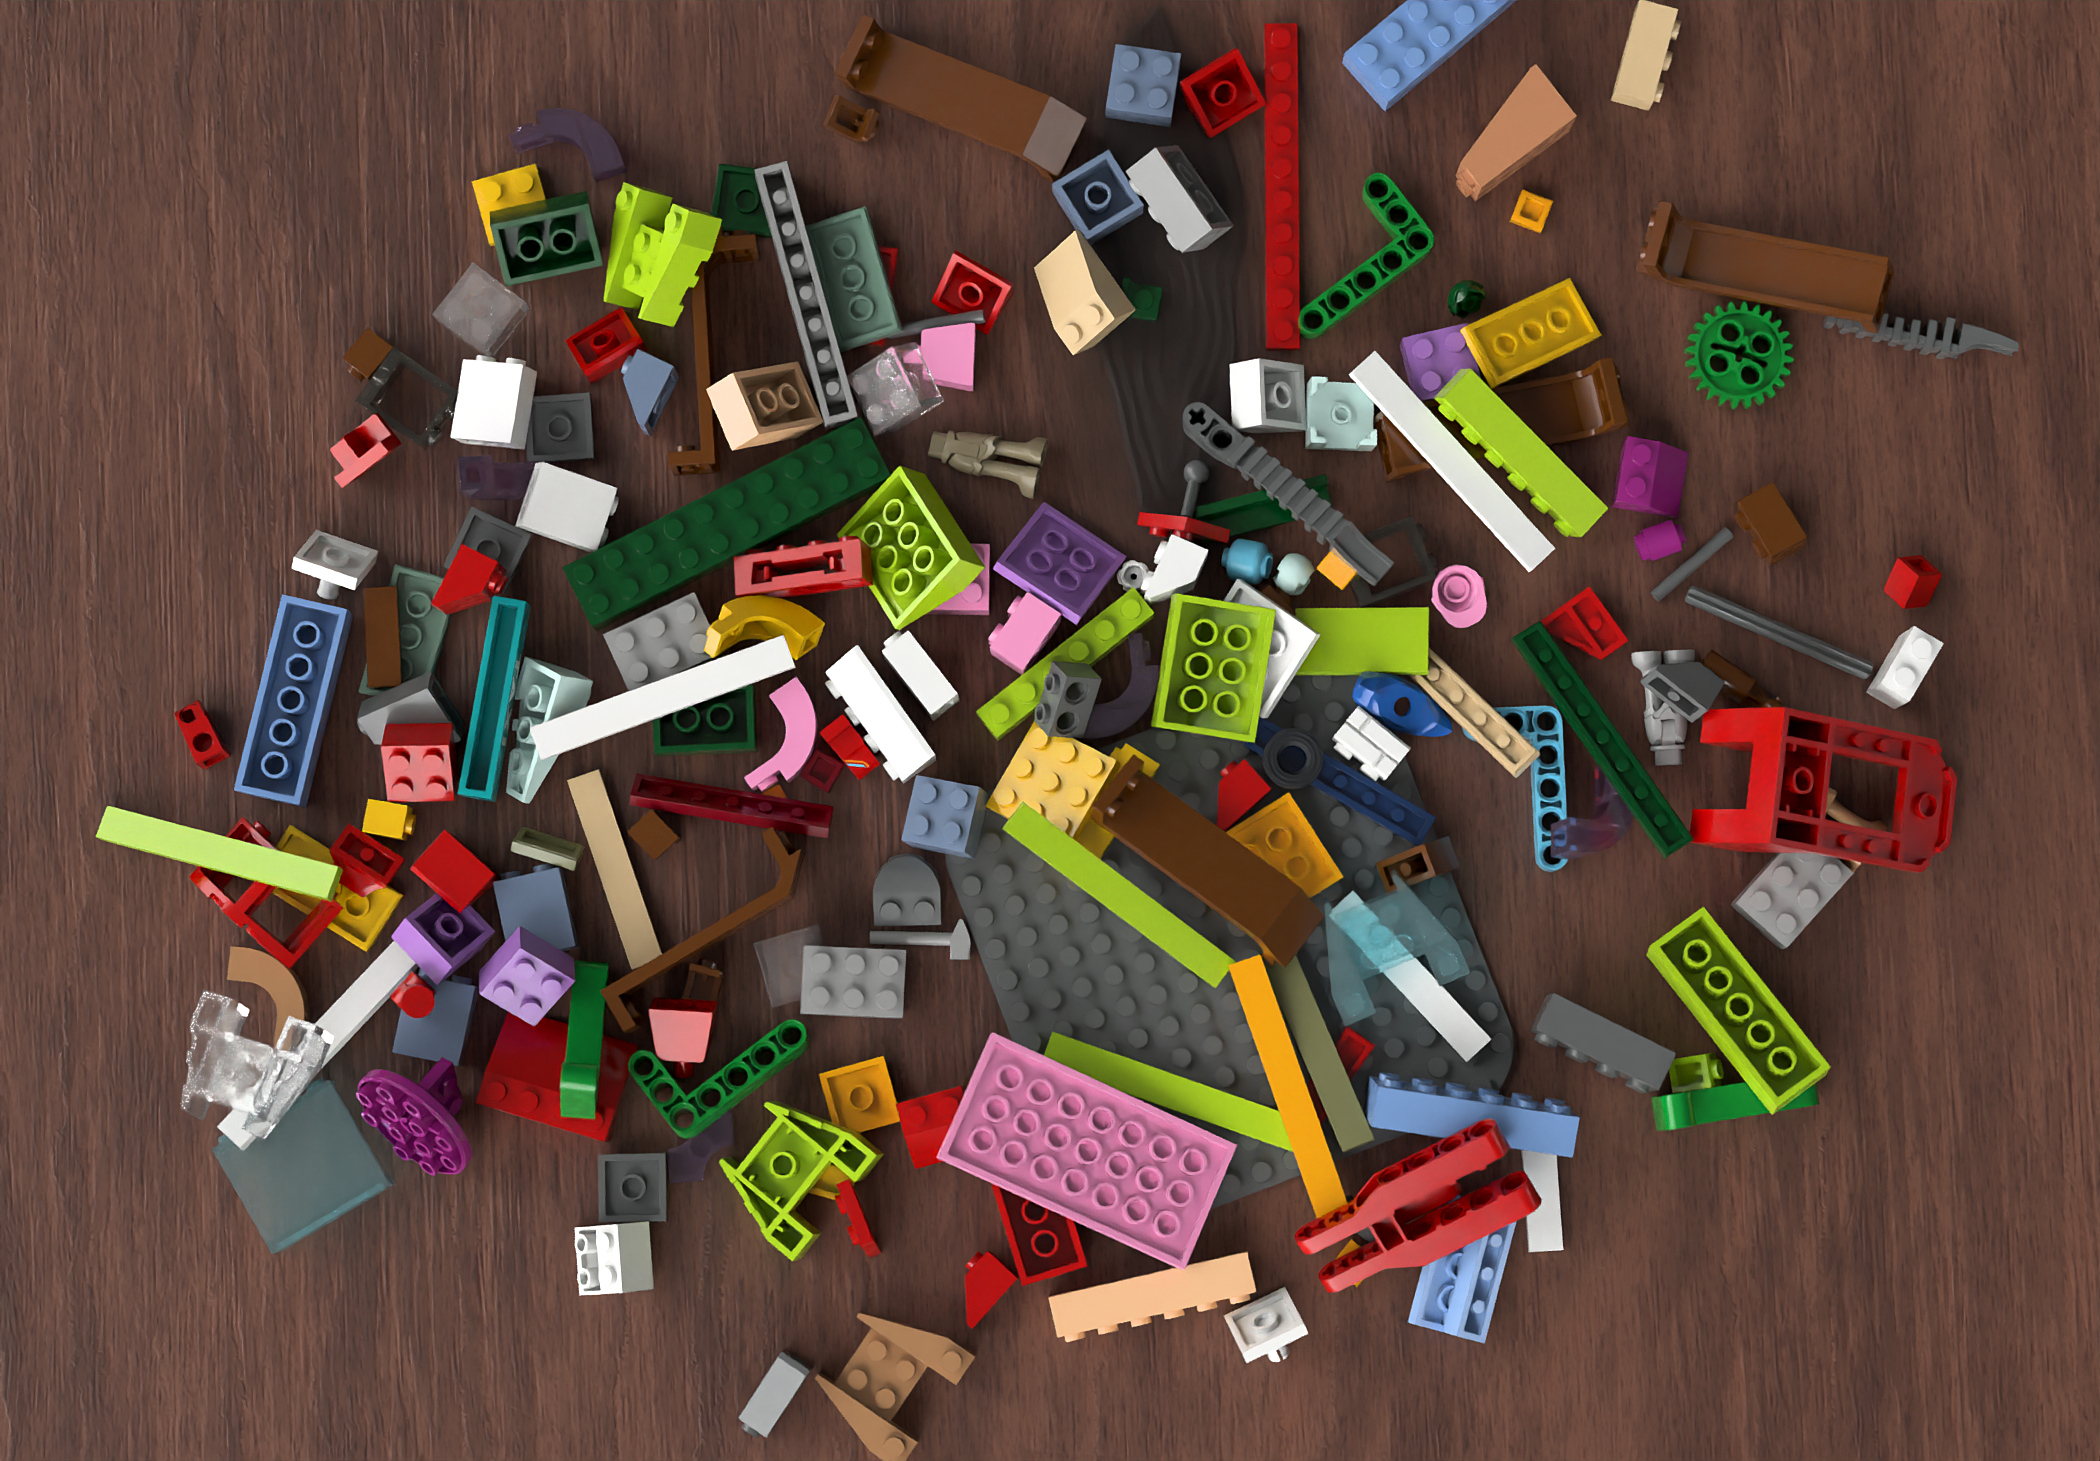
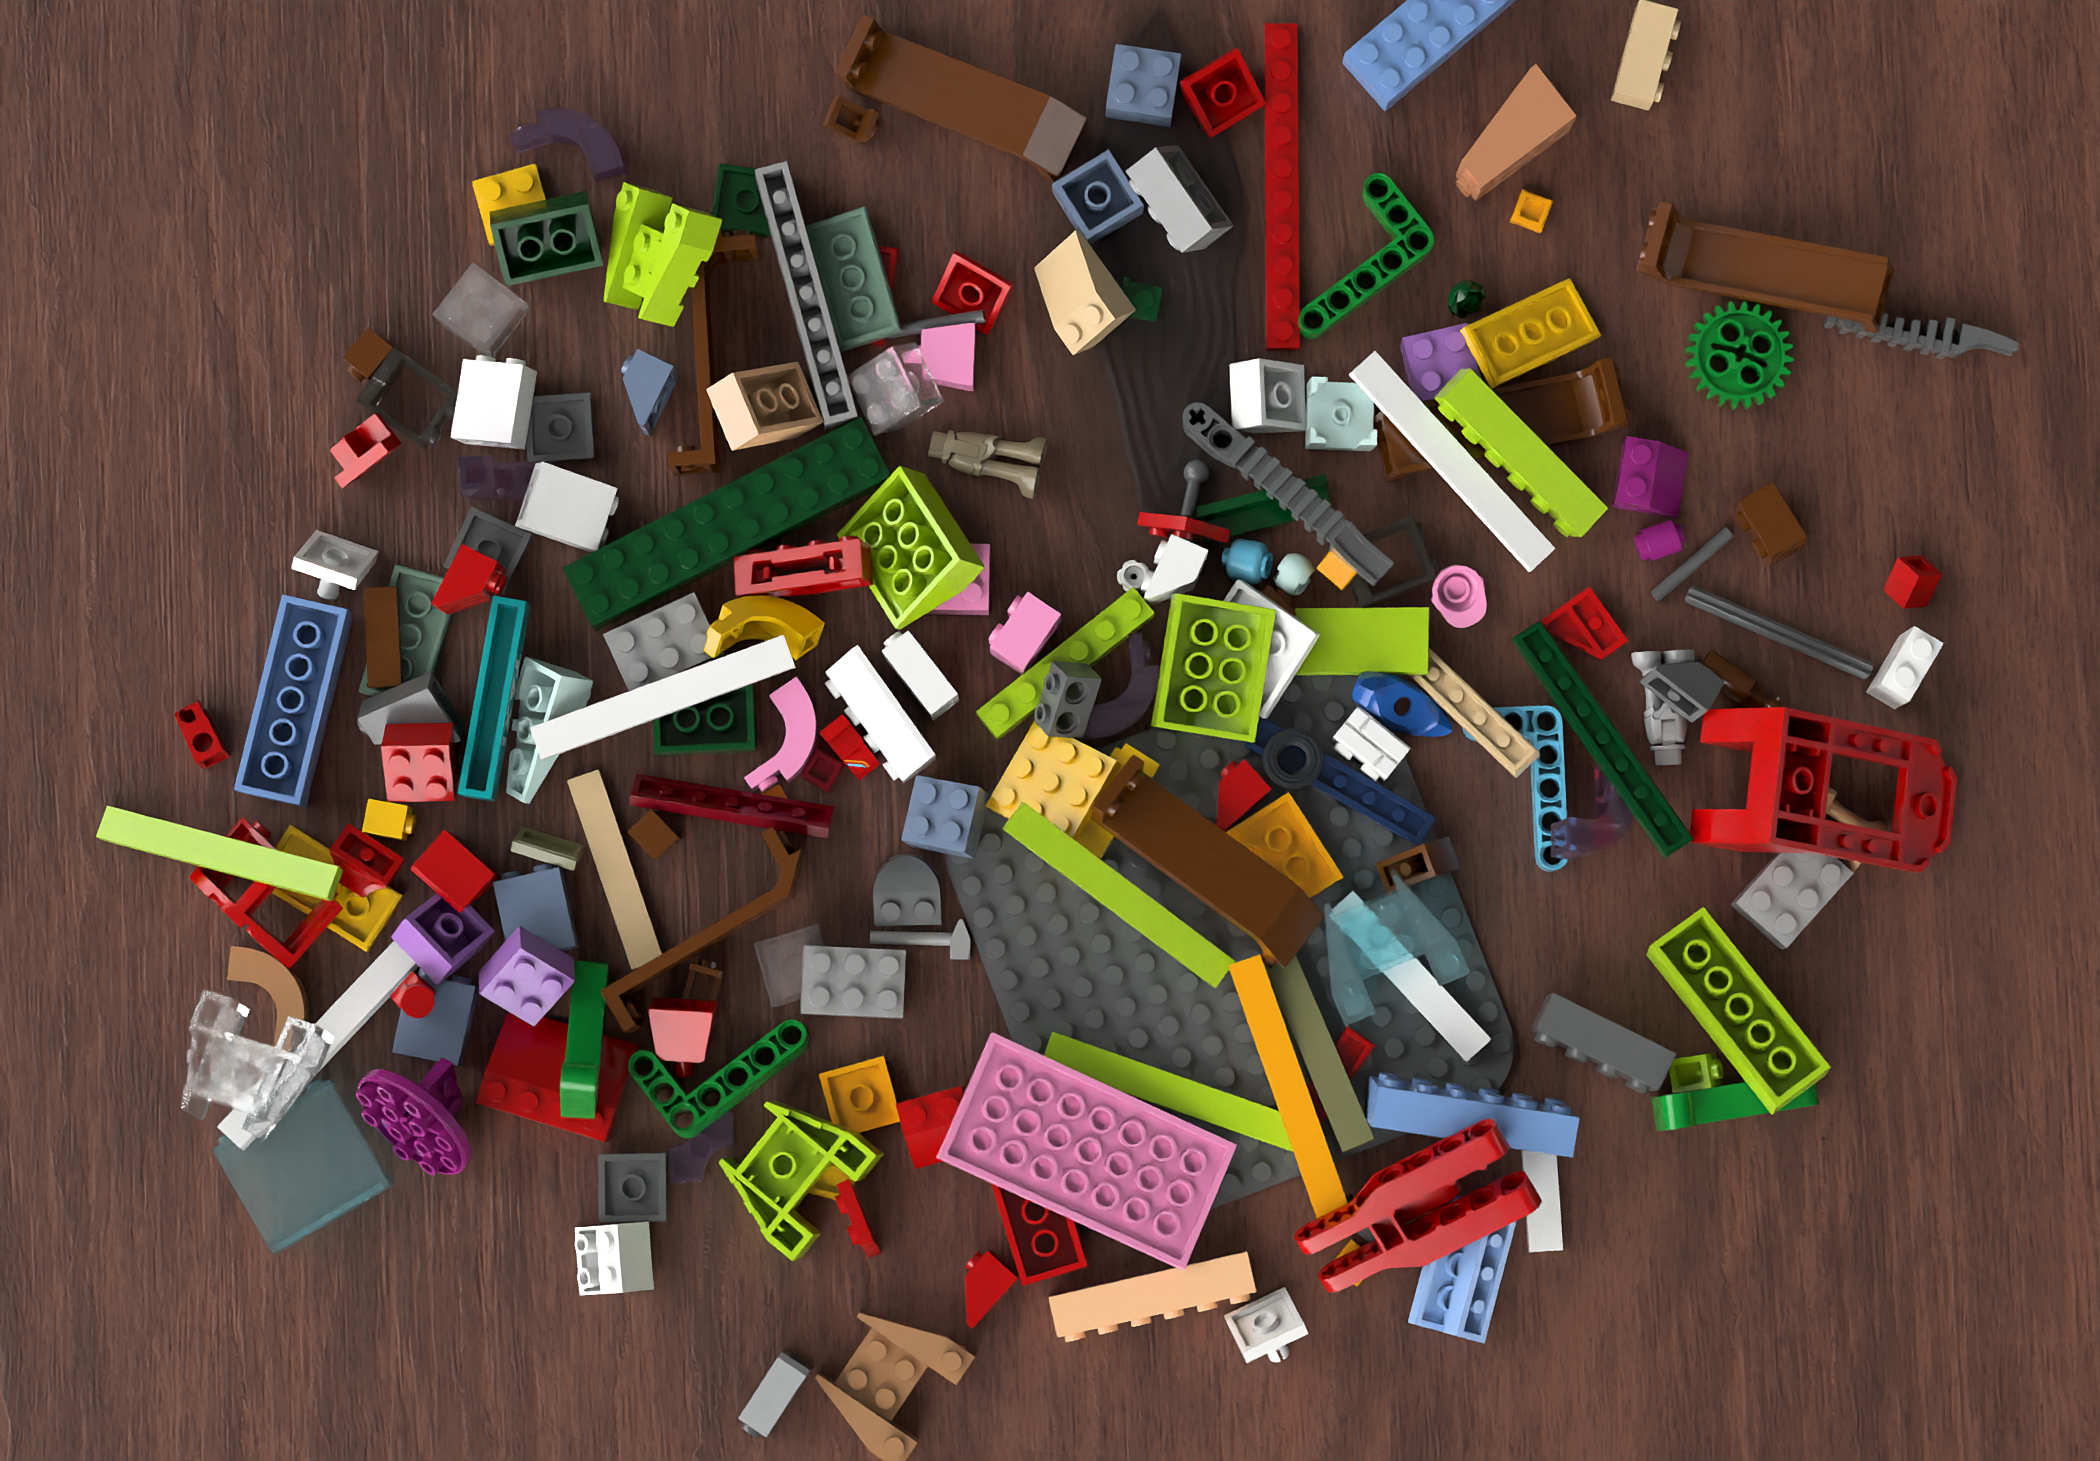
(605, 345): red slope -> none
(1059, 562): medium lavender plate -> none

